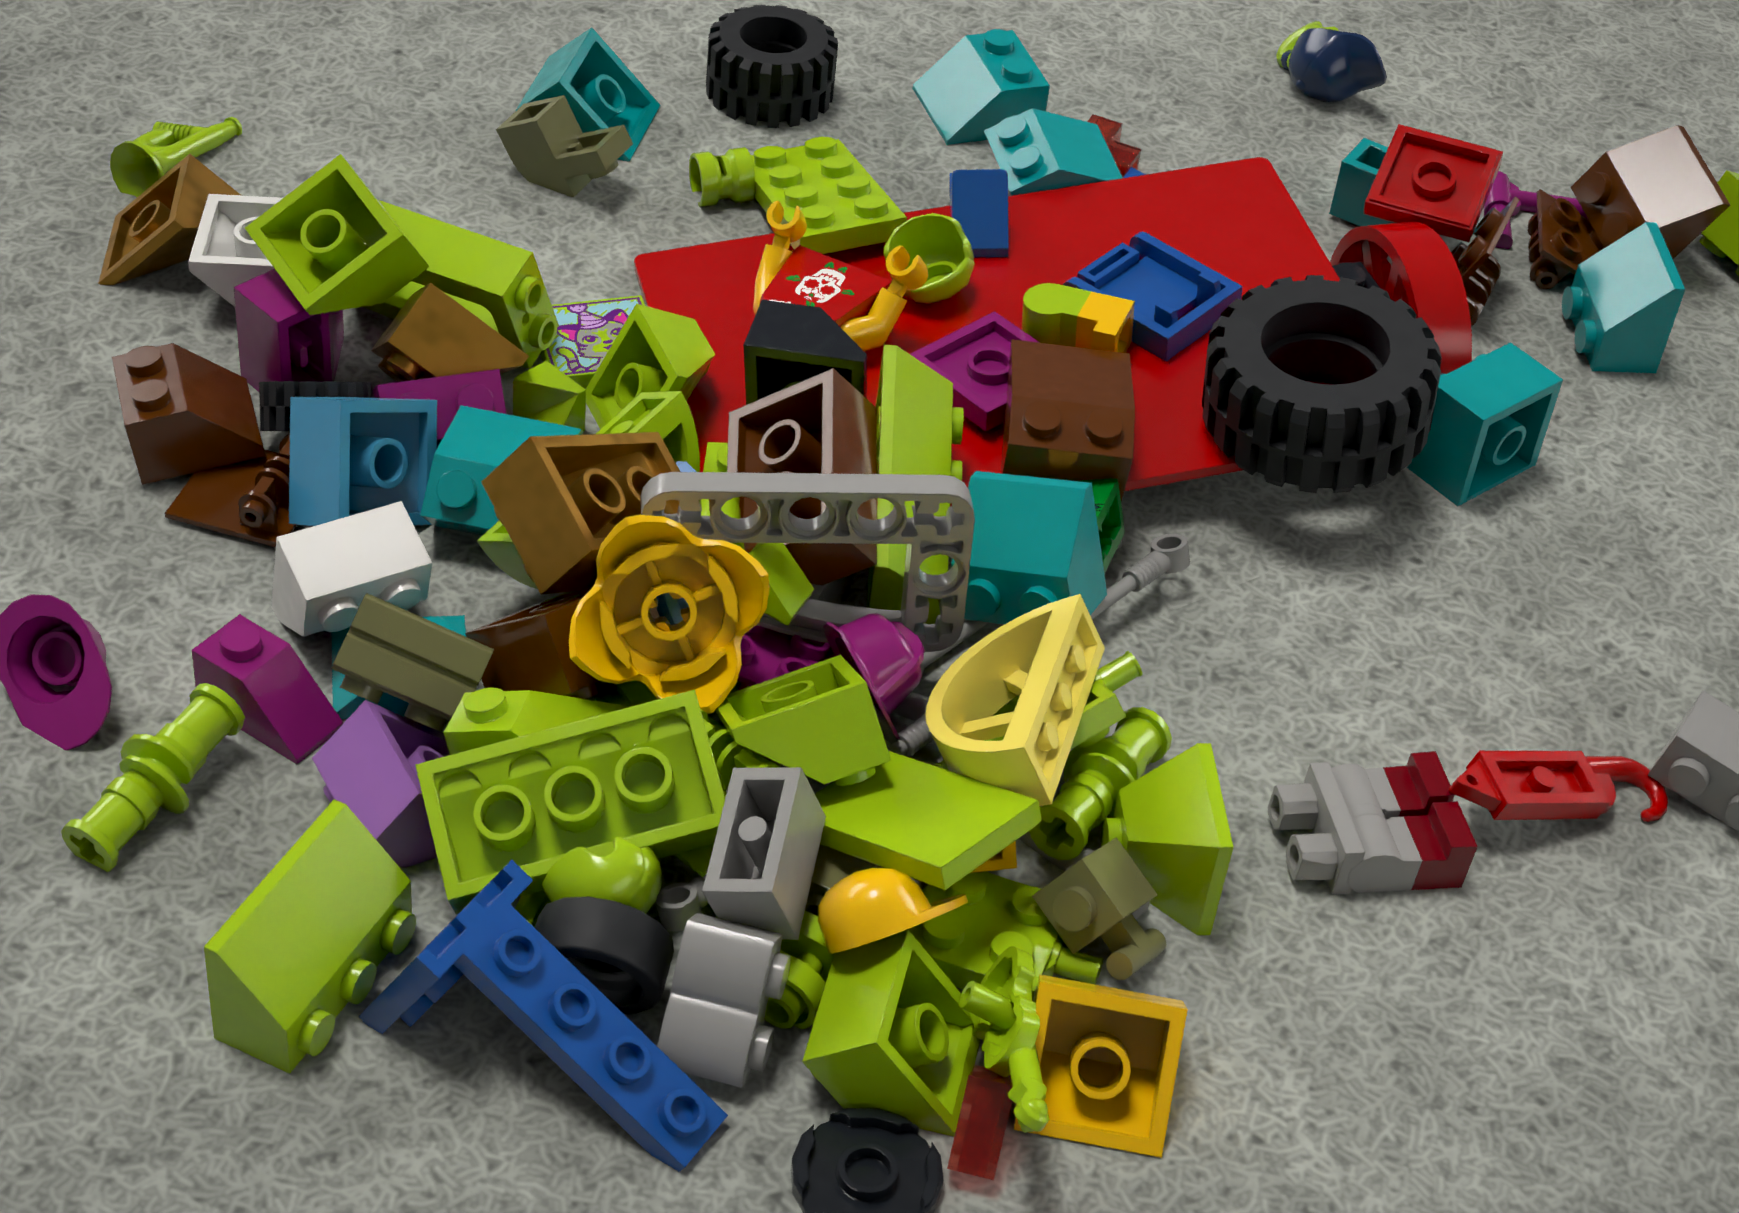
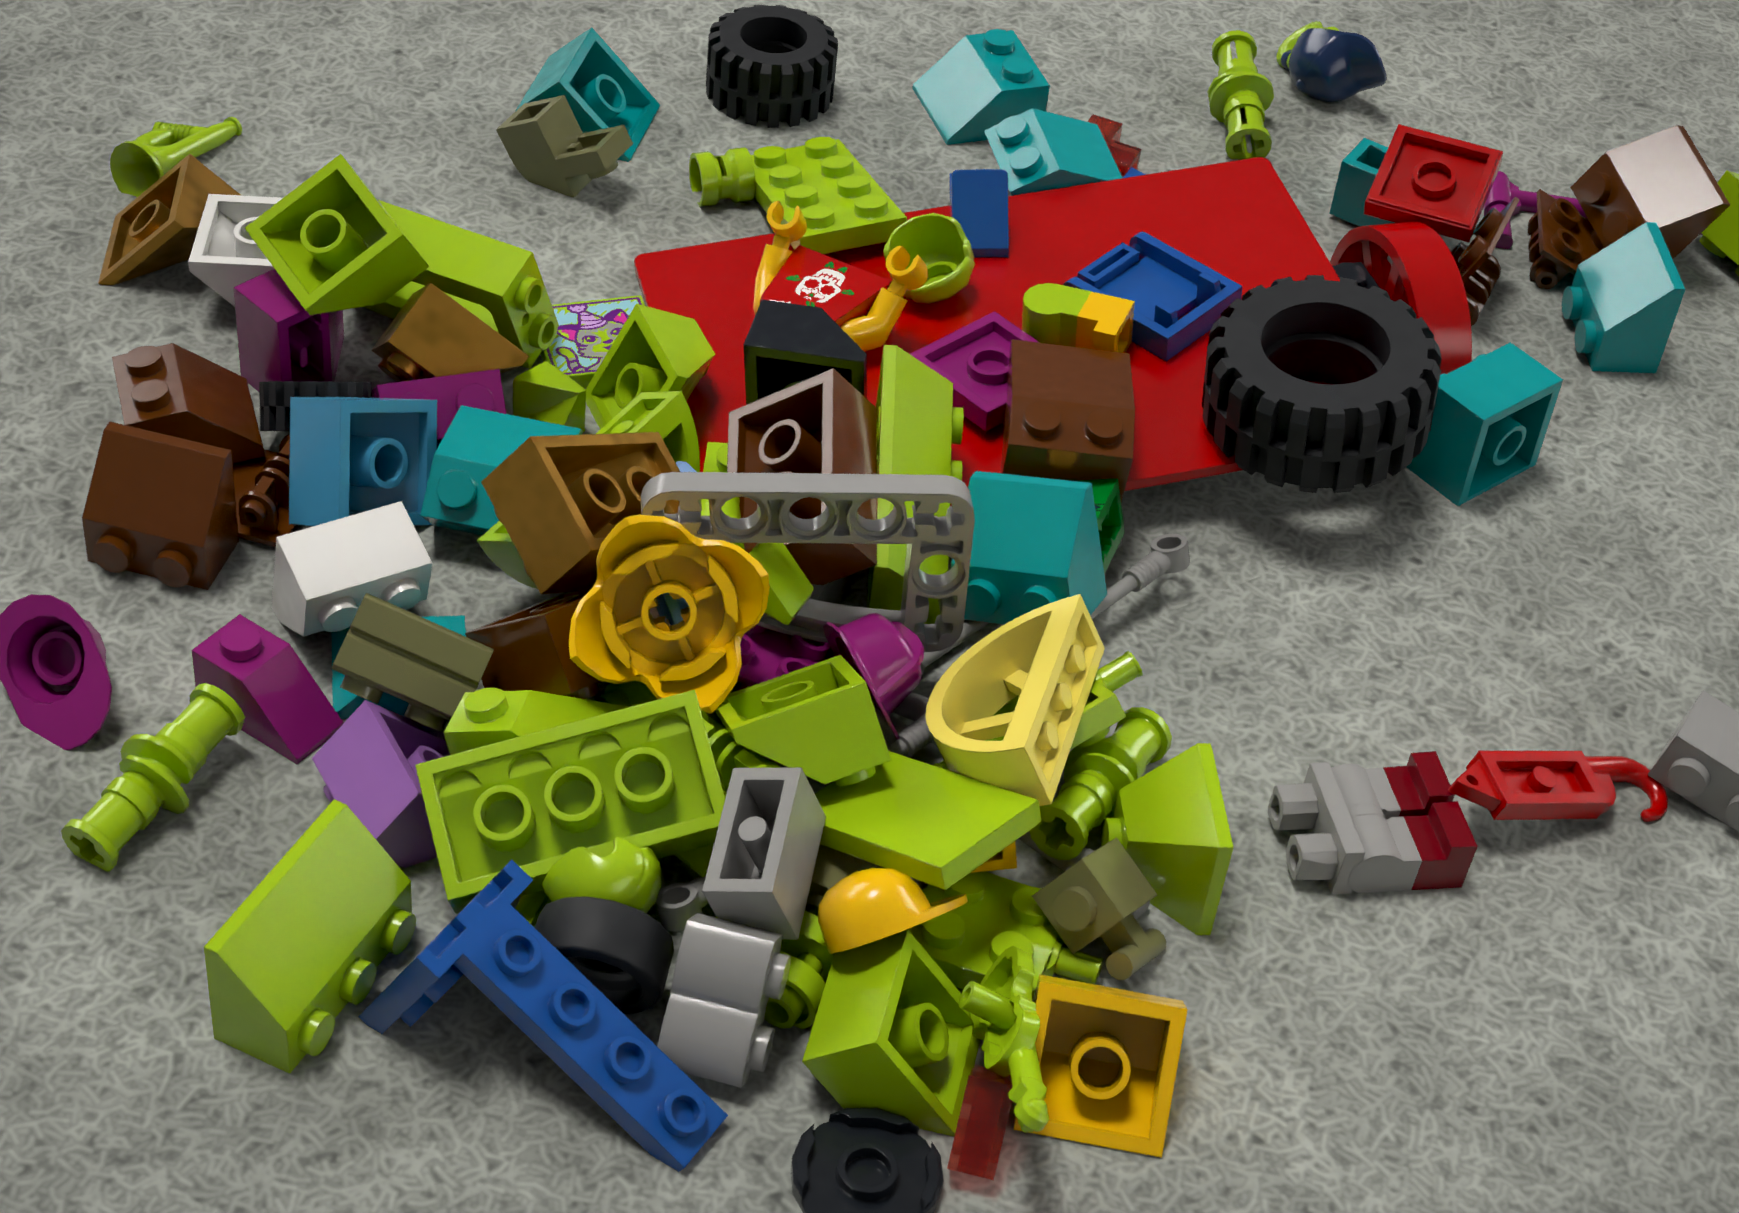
(160, 507): none -> reddish brown slope
(1240, 96): none -> lime piece

